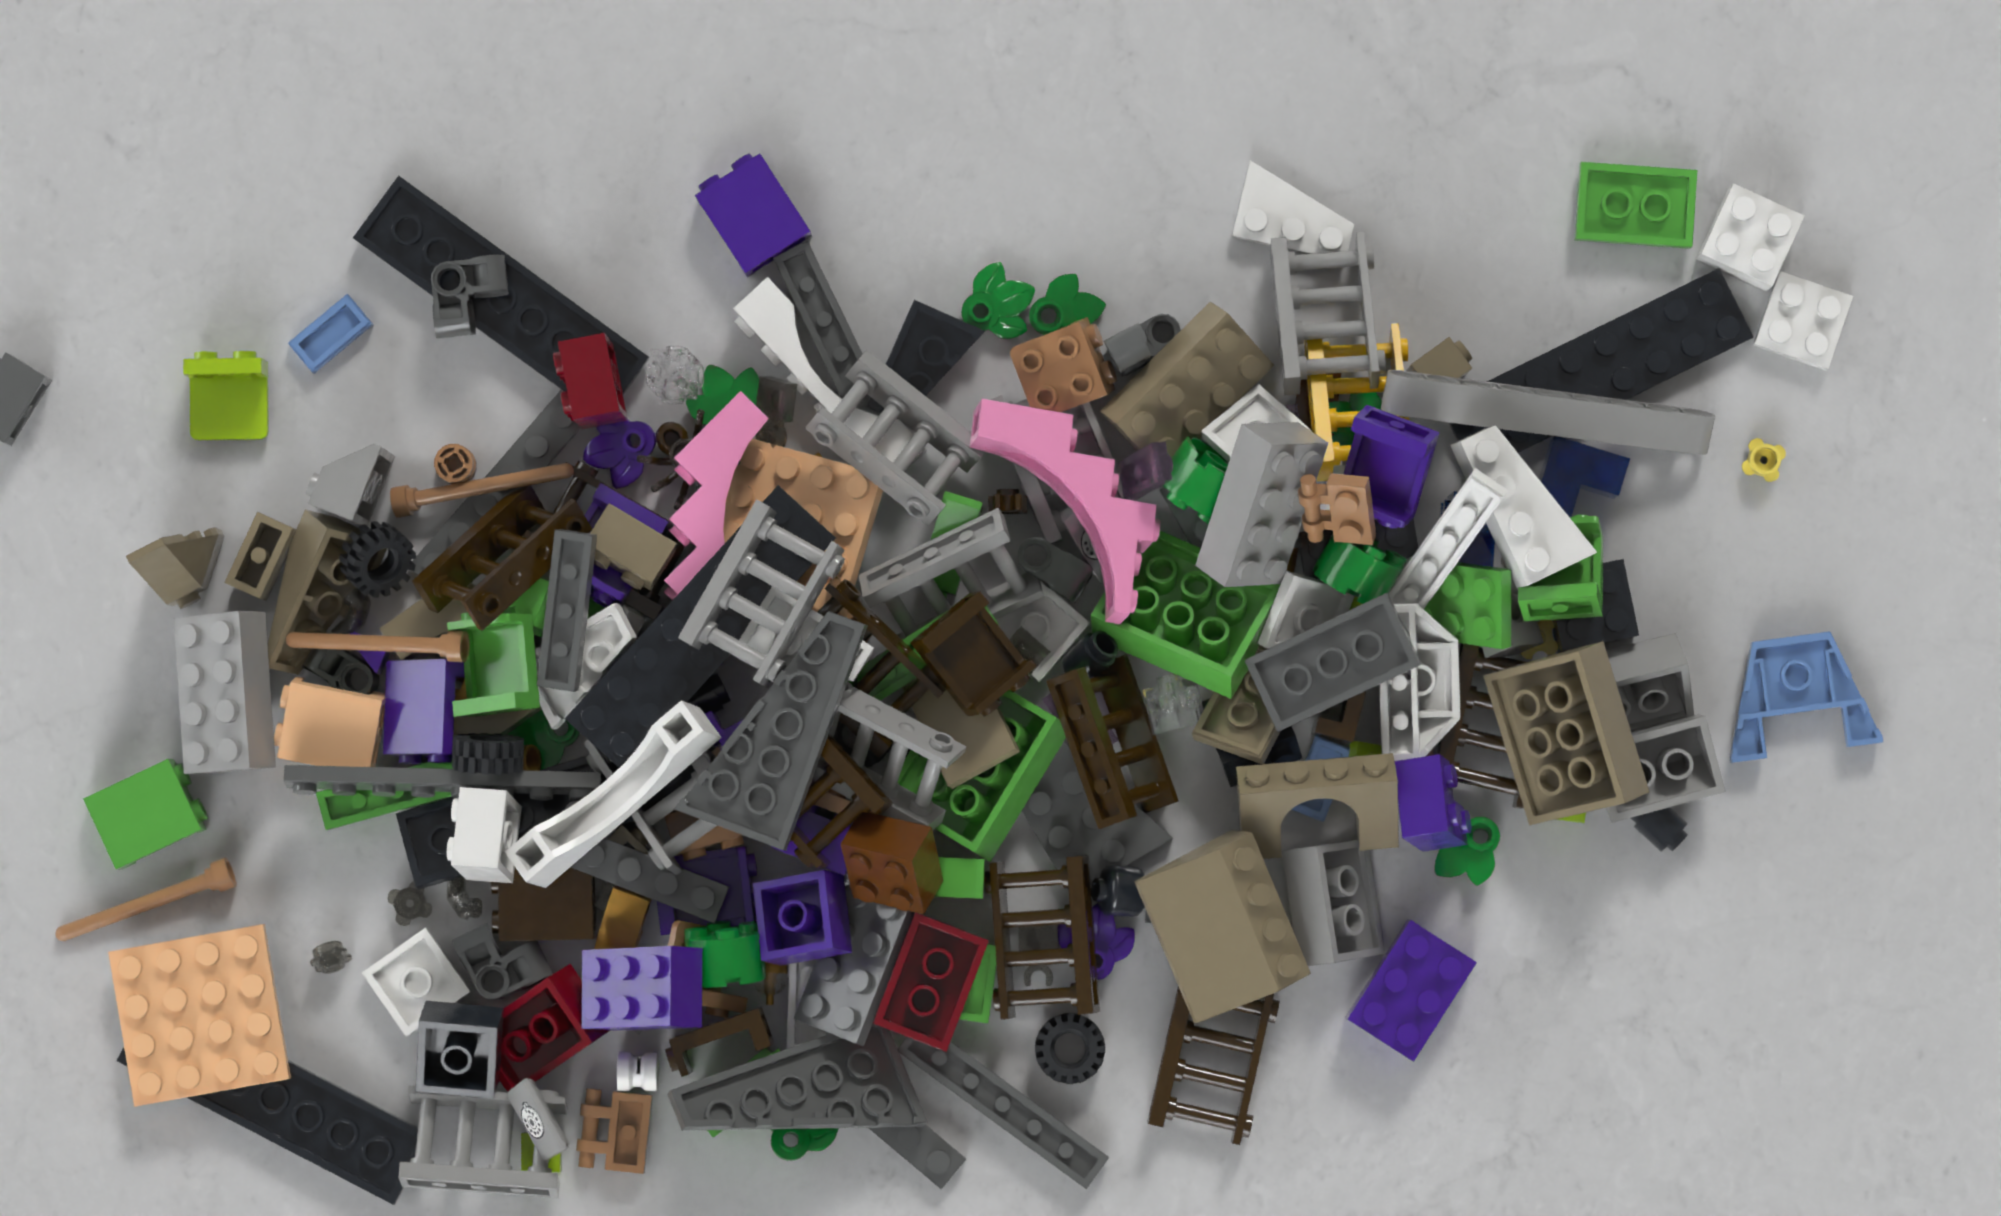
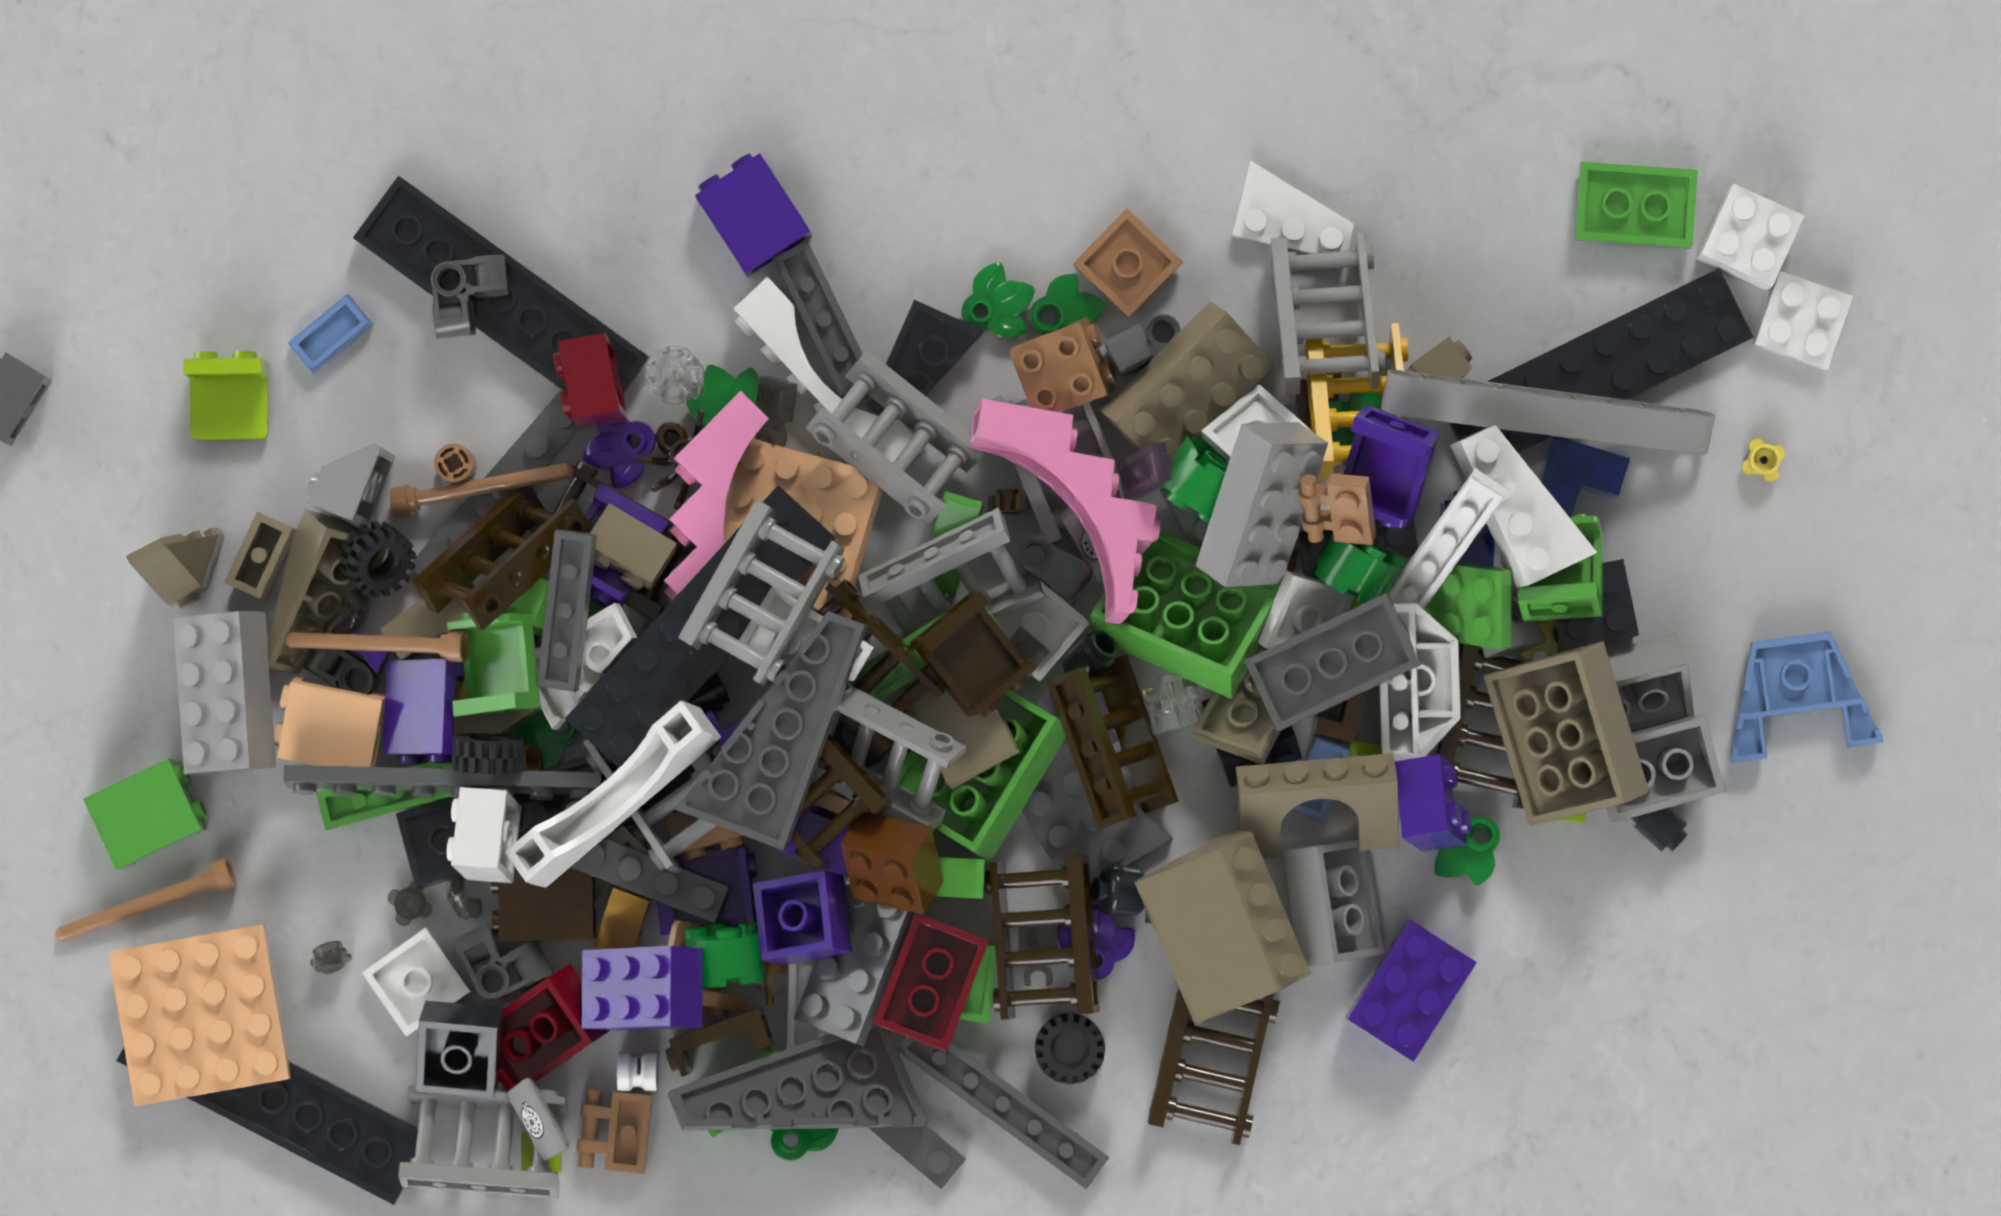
(1127, 263): none -> medium nougat plate

